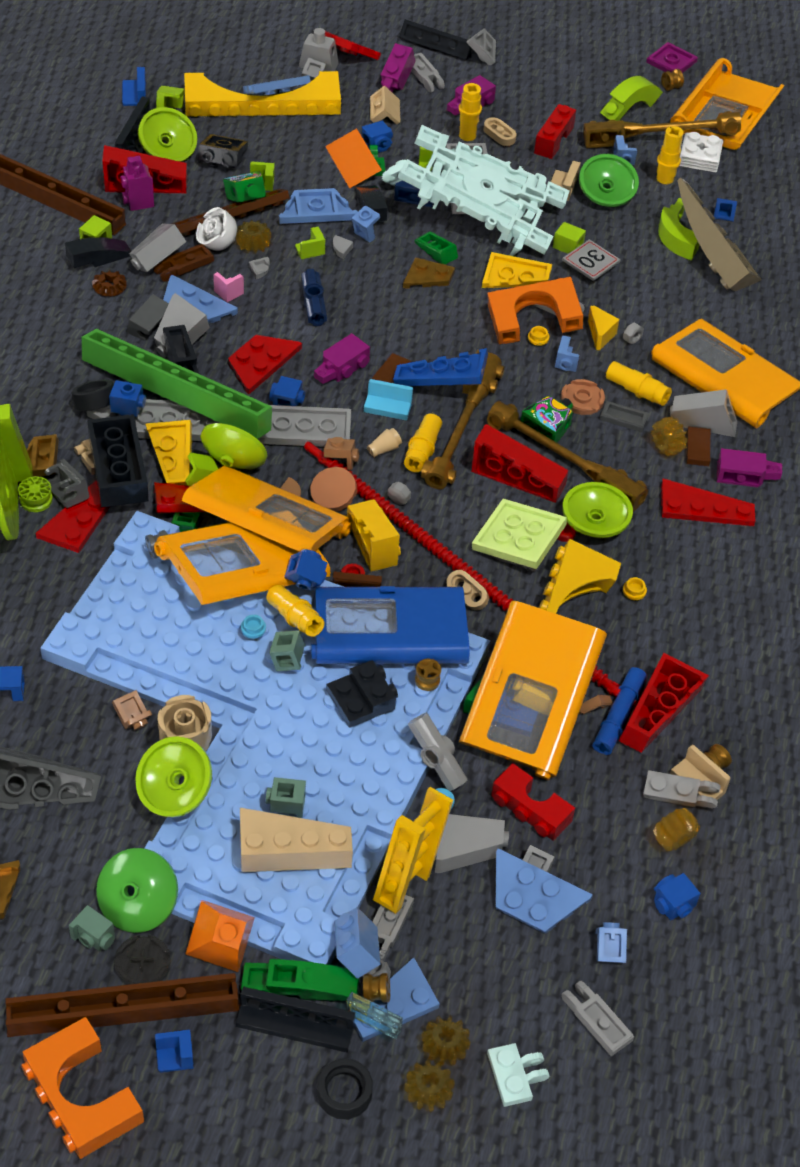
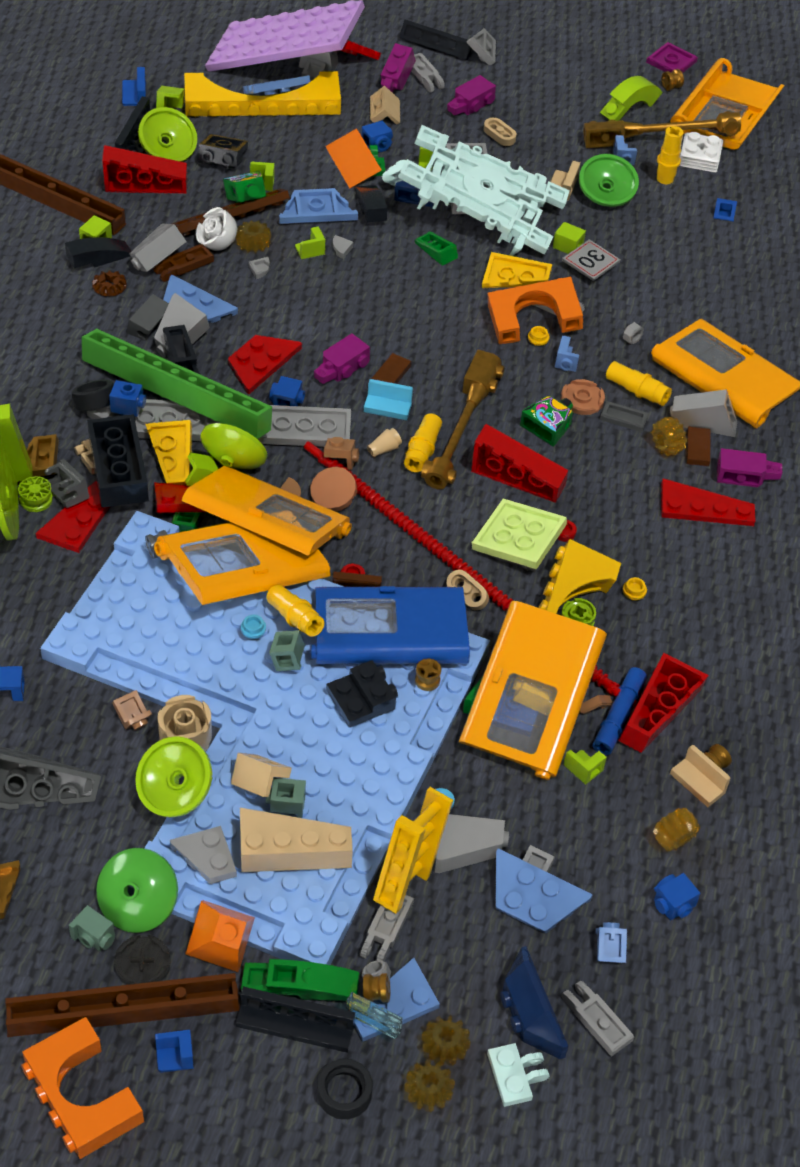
(137, 185): magenta hinge -> none
(207, 853): none -> light grey wing
(228, 288): bright pink panel -> none
(257, 773): none -> tan panel
(285, 35): none -> lavender plate
(306, 569): blue brick -> none
(313, 297): dark blue piece -> none
(357, 942): medium blue brick -> none
(363, 223): medium blue bracket -> none
(374, 535): yellow wedge -> none
(399, 493): light grey tile -> none
(428, 274): pearl gold wing -> none
(437, 751): light grey piece -> none
(443, 371): blue wing -> none
(469, 111): yellow piece -> none
(507, 417): pearl gold bar -> none
(531, 1008): none -> dark blue wedge
(546, 816): red arch -> none
(557, 126): red arch -> none
(580, 610): none -> lime wheel
(583, 765): none -> lime panel
(597, 509): lime dish -> none
(602, 326): yellow slope -> none
(674, 234): lime arch -> none
(680, 790): light grey hinge -> none
(722, 252): dark tan wedge -> none

